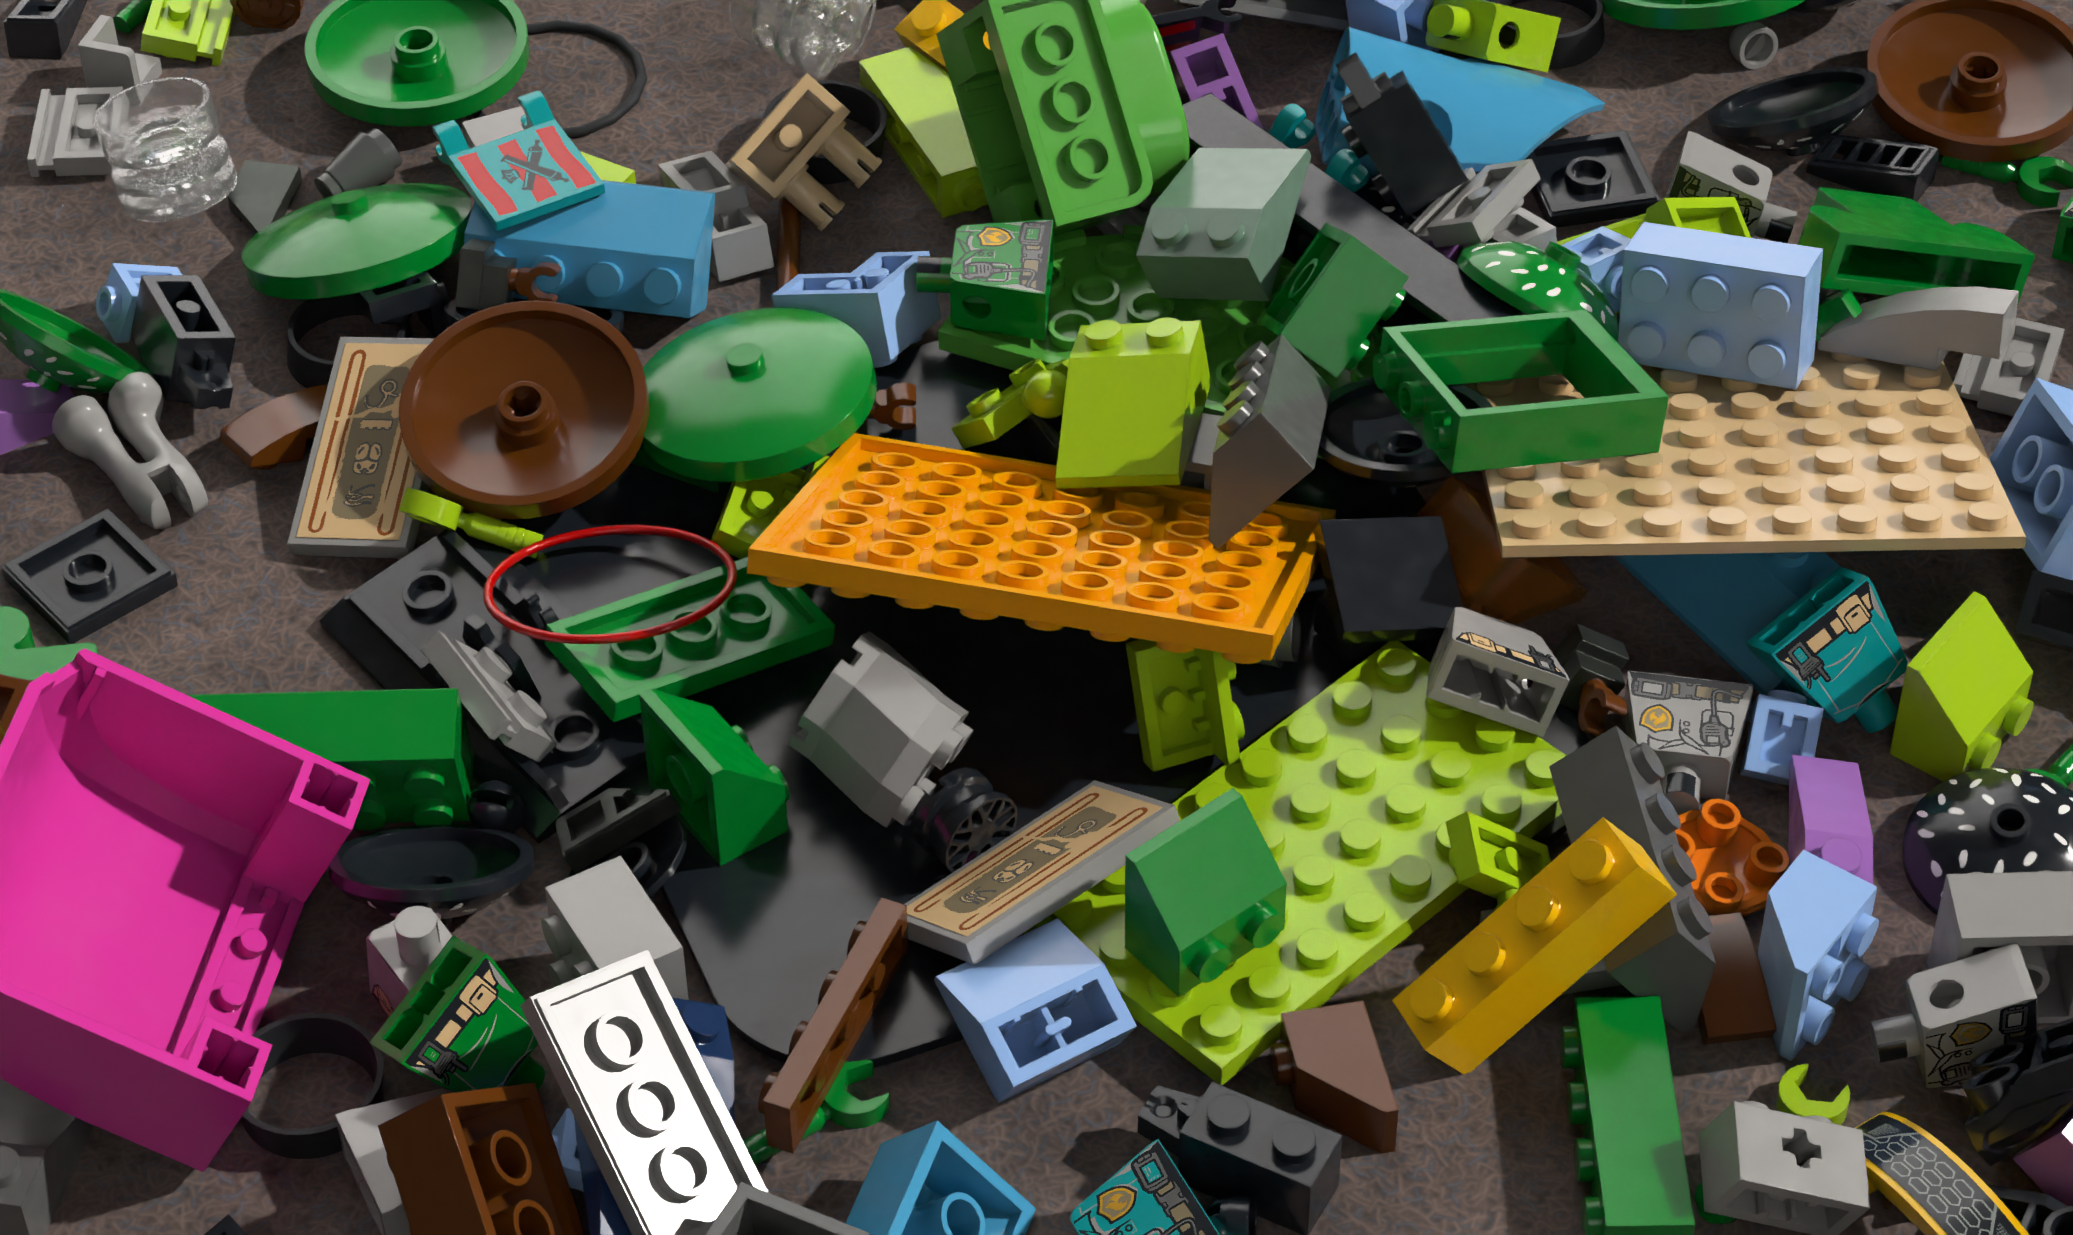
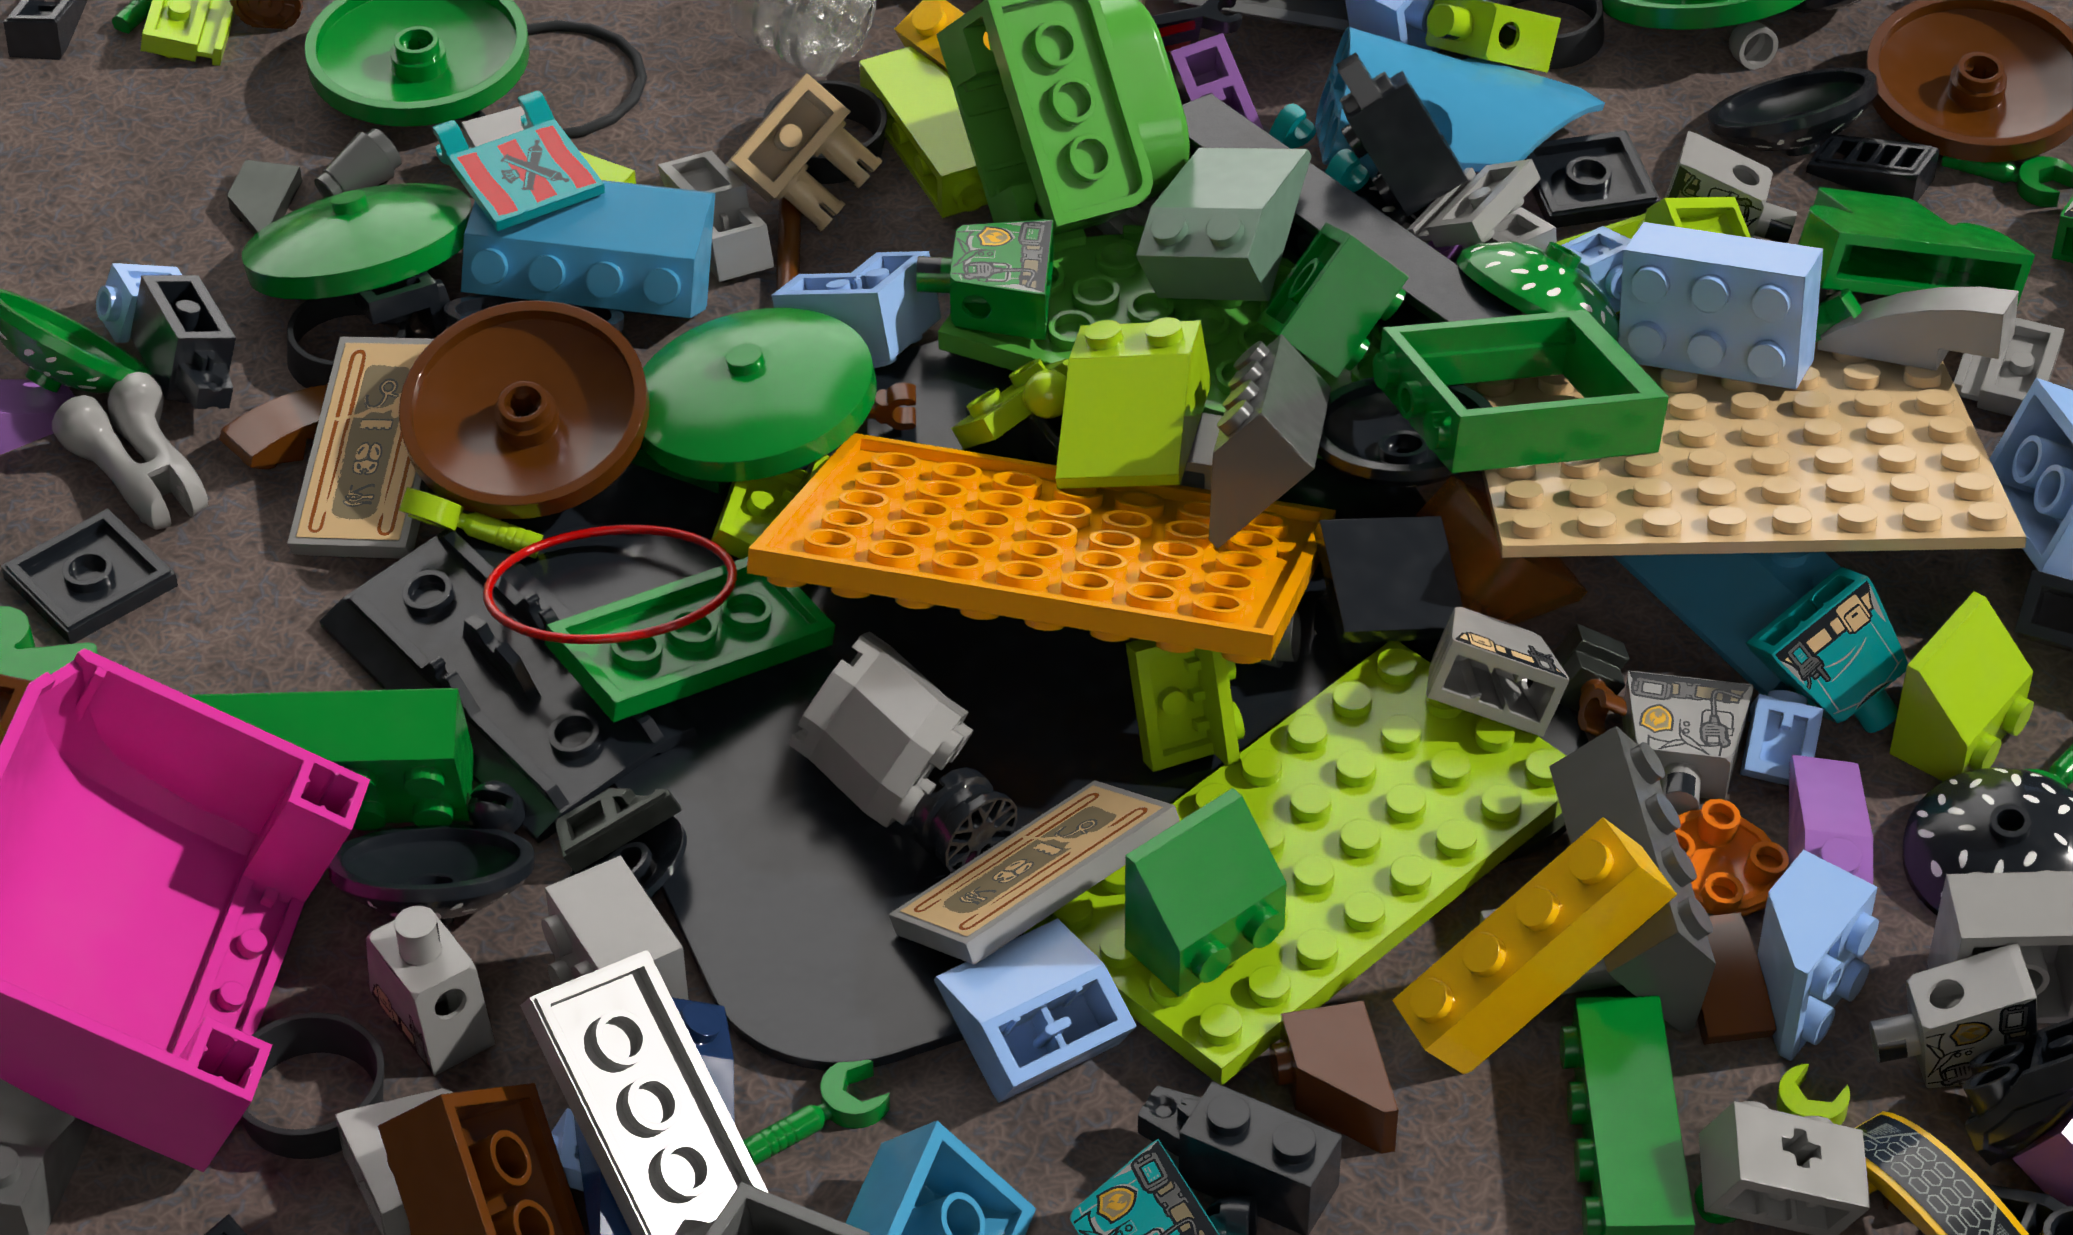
(65, 134): light grey plate -> none
(110, 64): light grey panel -> none
(165, 149): clear wheel -> none
(462, 1025): green torso -> none
(490, 697): light grey plate -> none
(492, 279): pearl dark grey piece -> none
(715, 776): green slope -> none
(843, 1011): reddish brown plate -> none
(1493, 856): lime plate -> none

